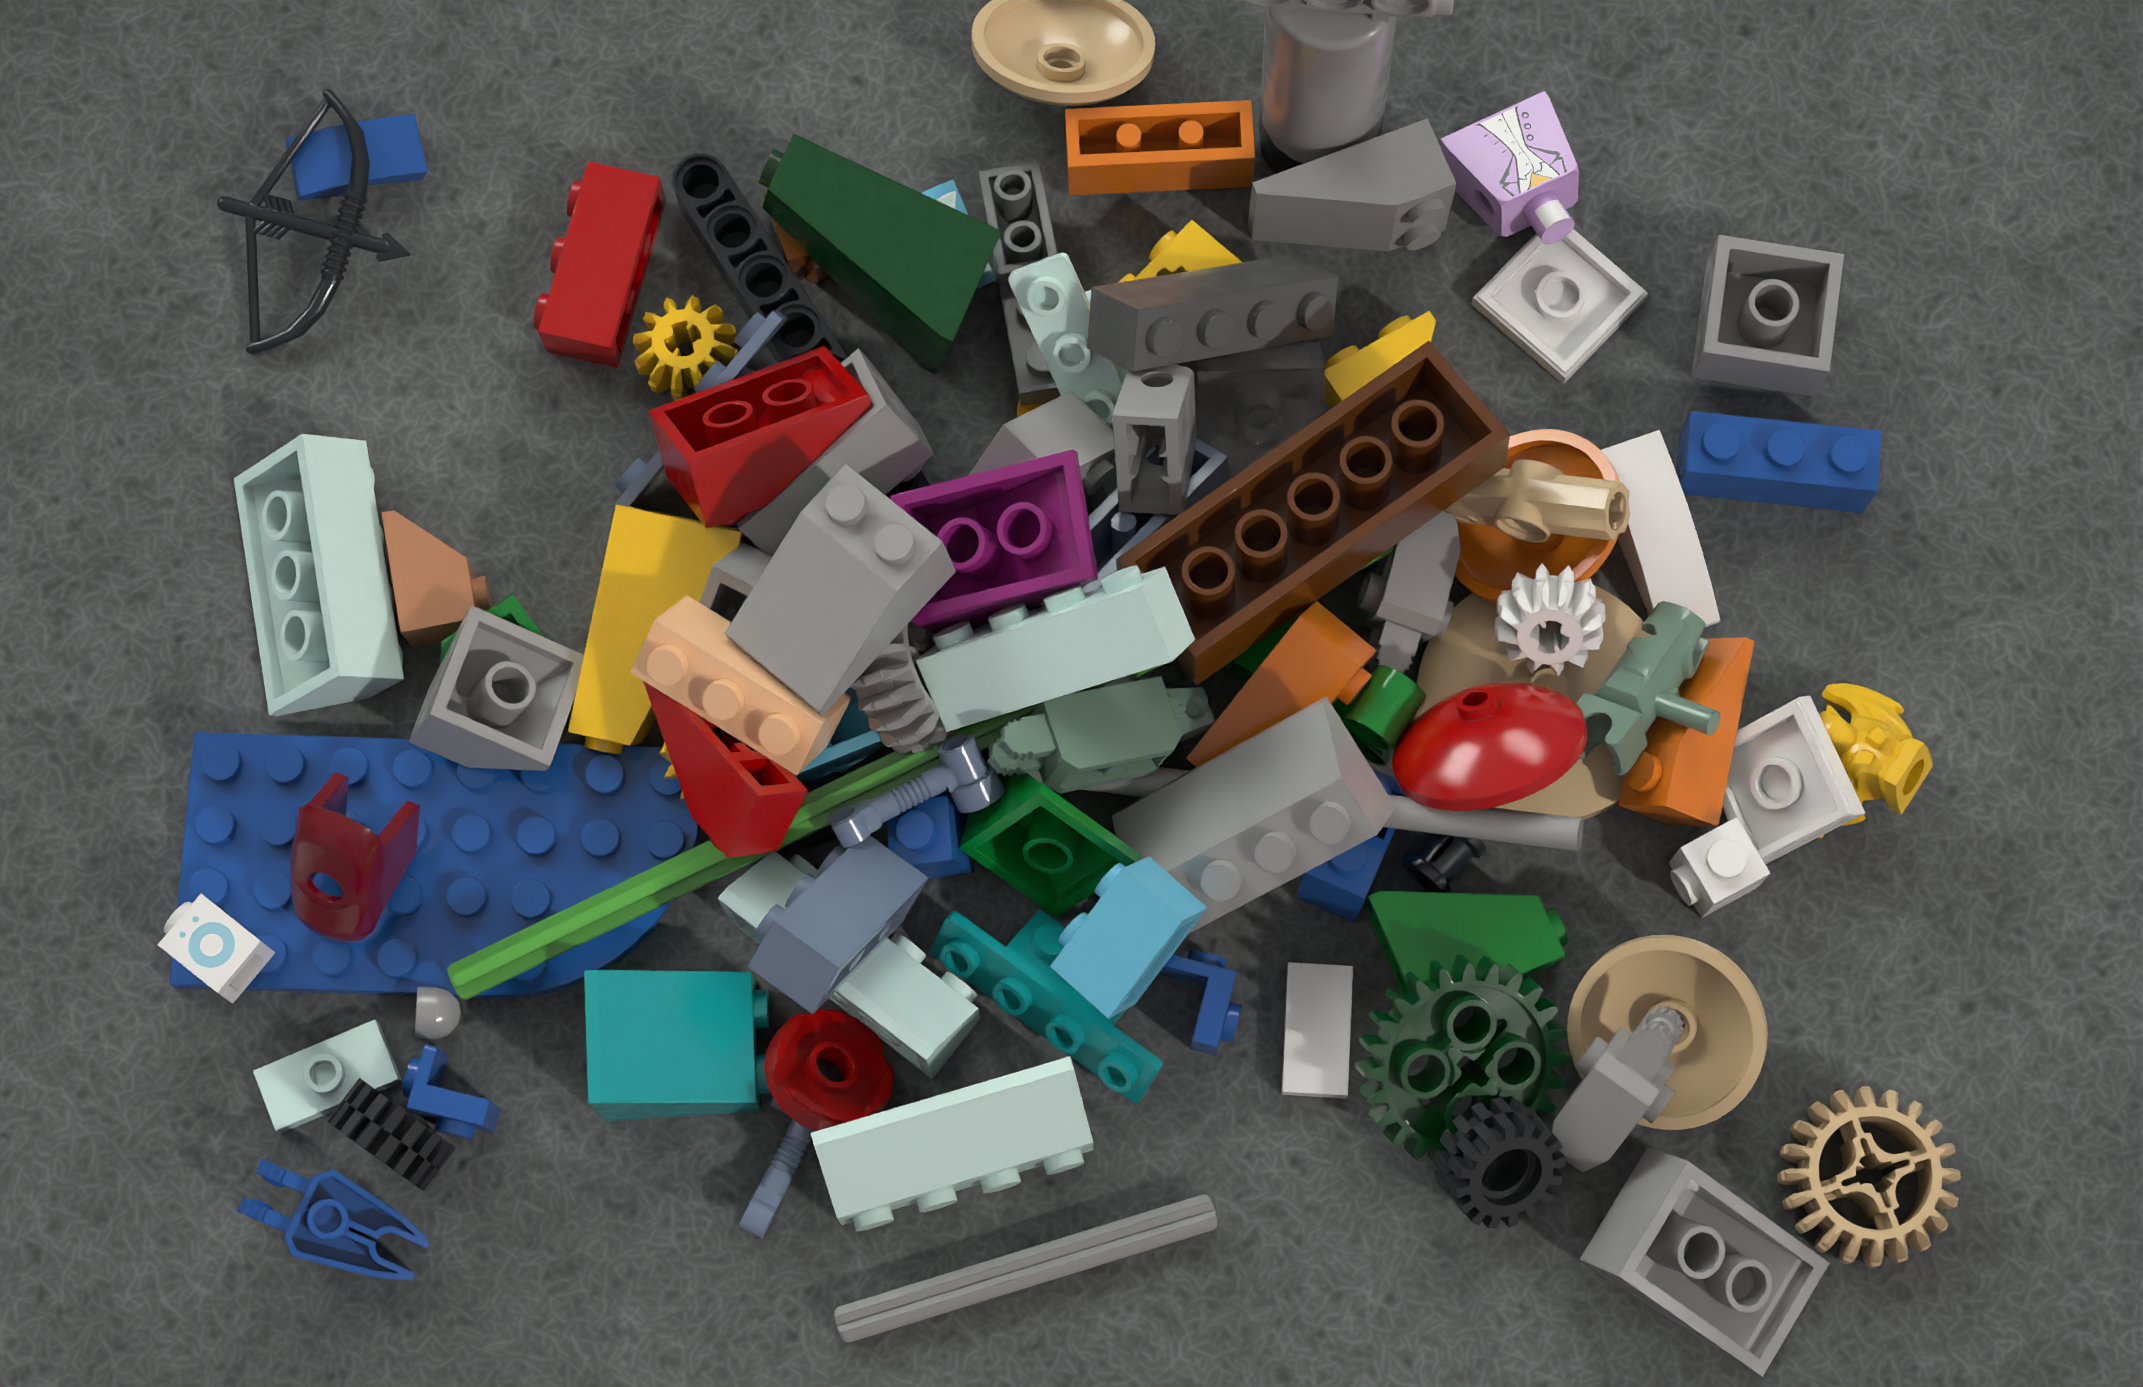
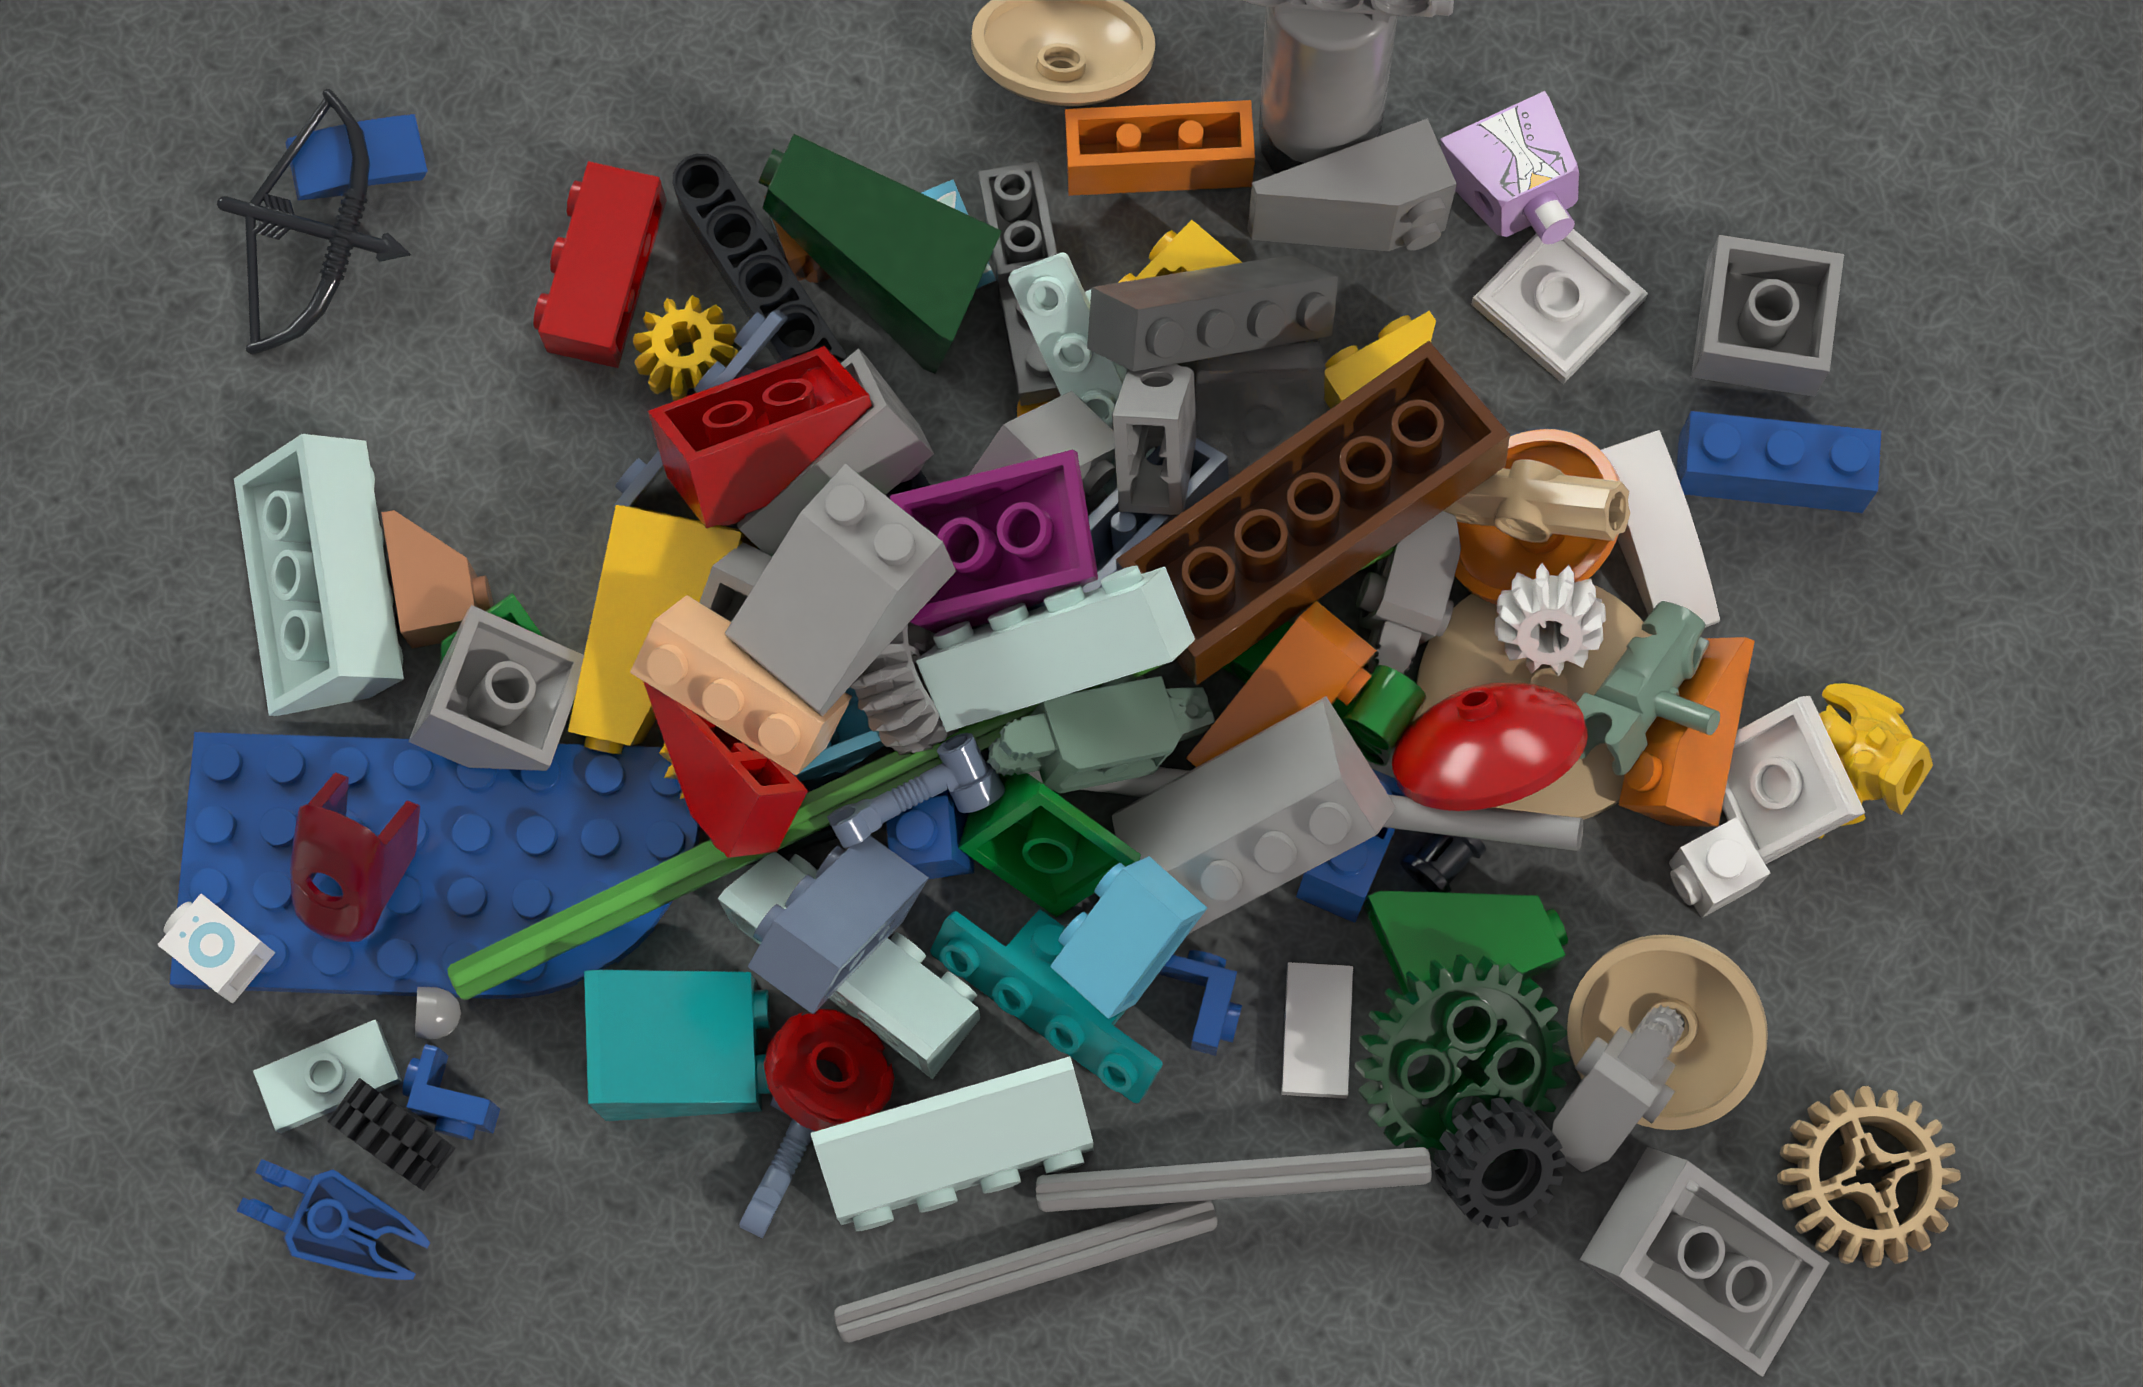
(1234, 1179): none -> light grey axle

